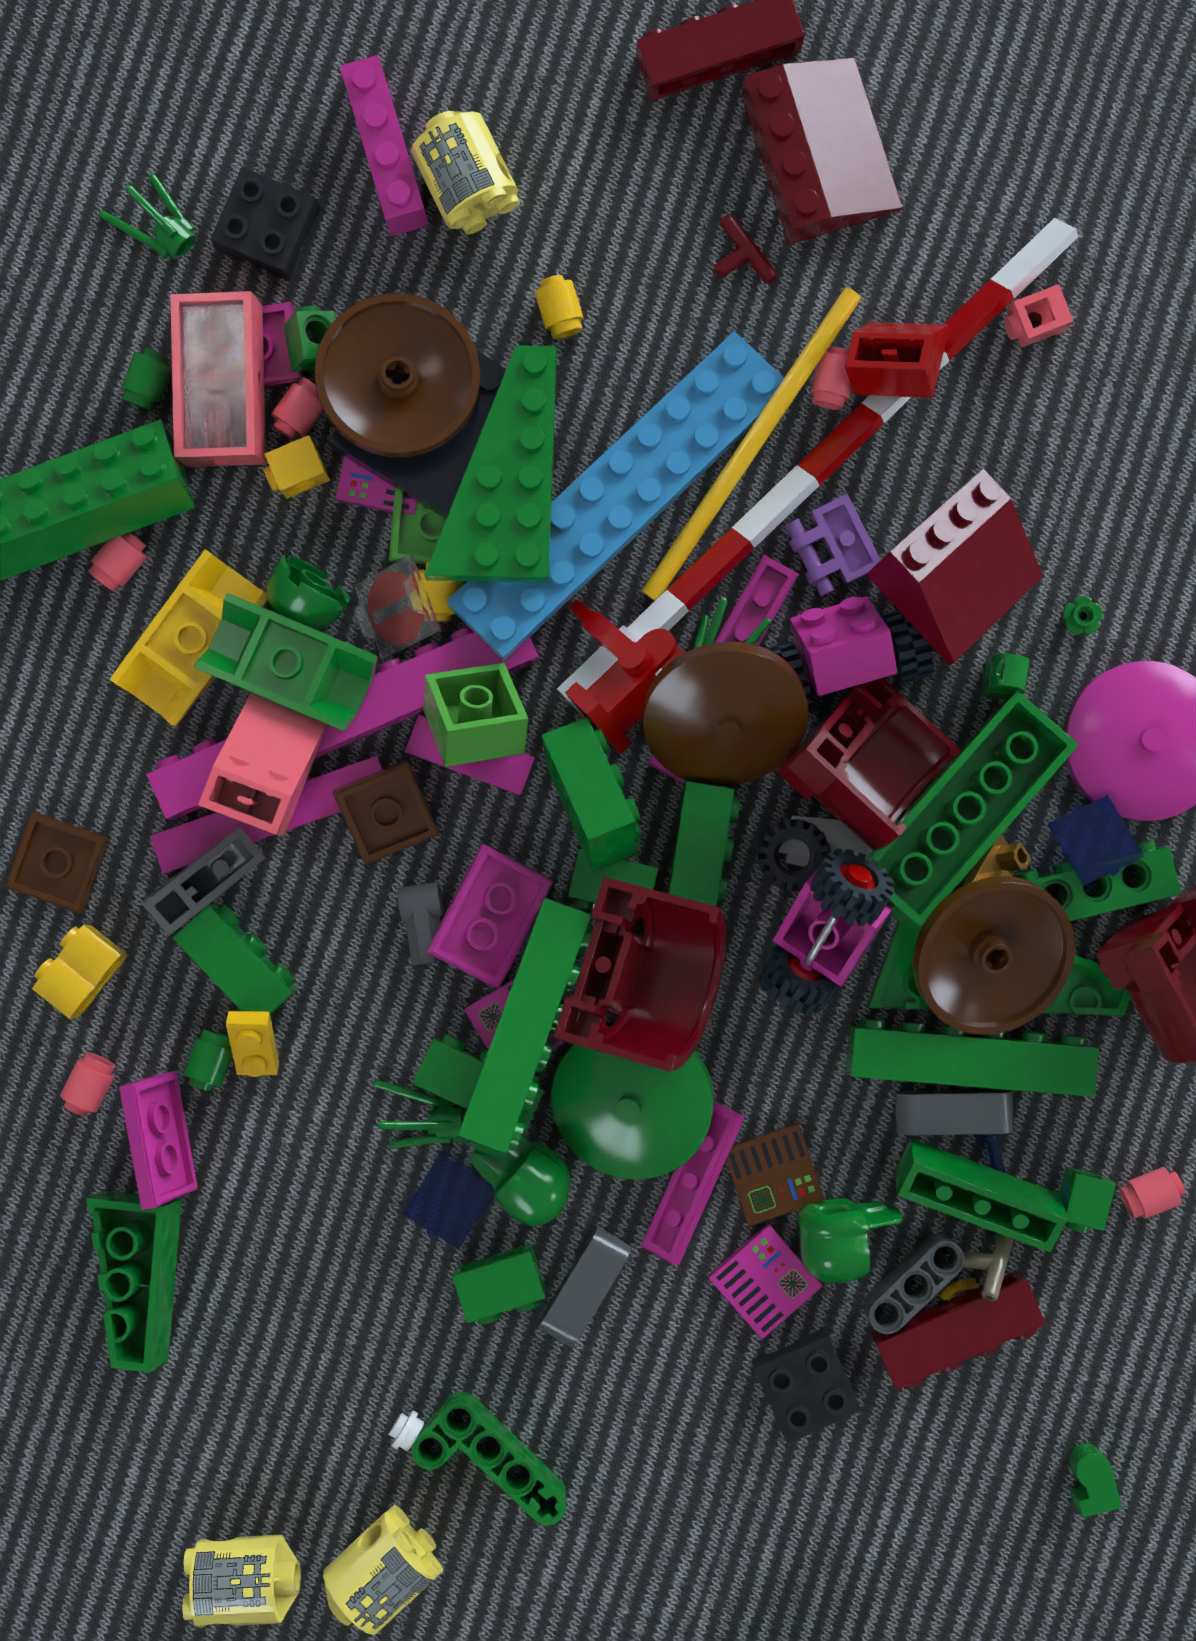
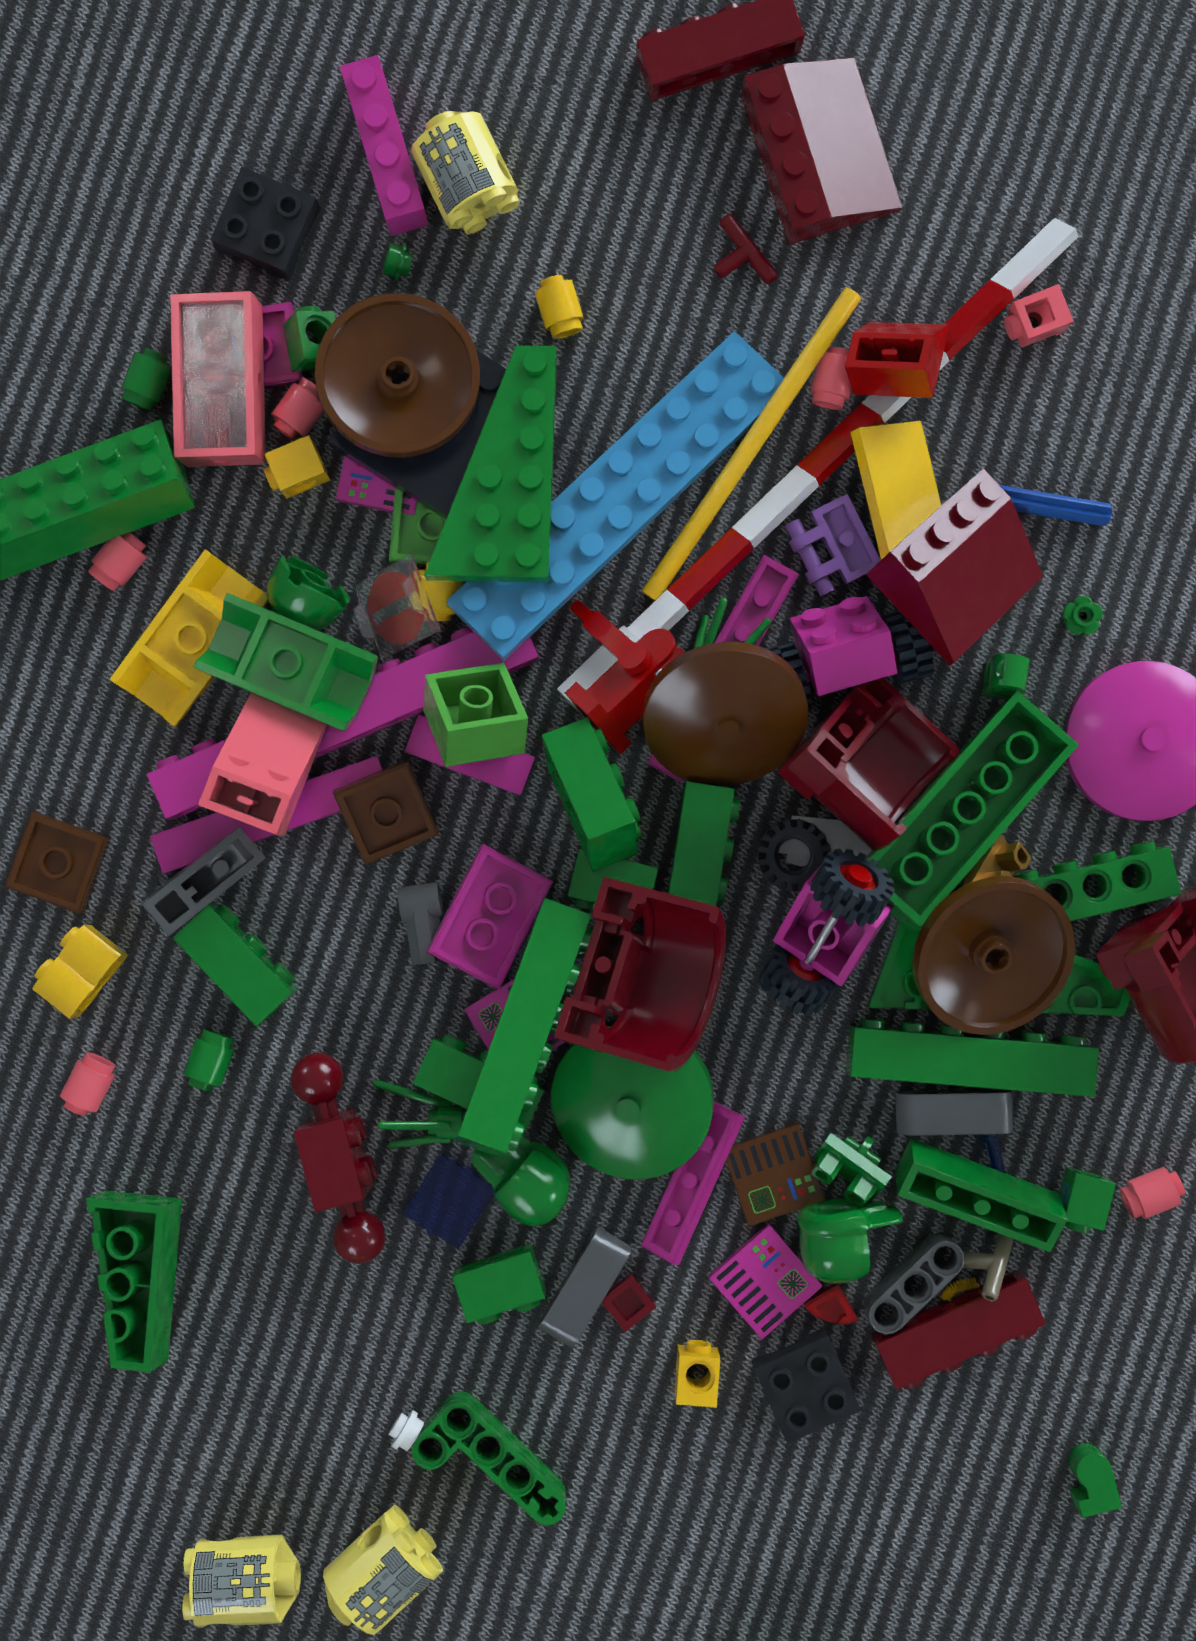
(158, 1139): dark pink tile -> none
(173, 236): green plant -> none
(252, 1043): yellow plate -> none
(335, 1158): none -> dark red brick
(397, 261): none -> green plate
(628, 1302): none -> dark red tile
(697, 1391): none -> yellow brick
(831, 1306): none -> red tile
(854, 1164): none -> green hips
(896, 479): none -> yellow tile
(1059, 506): none -> blue axle
(1096, 840): clear blue piece -> none

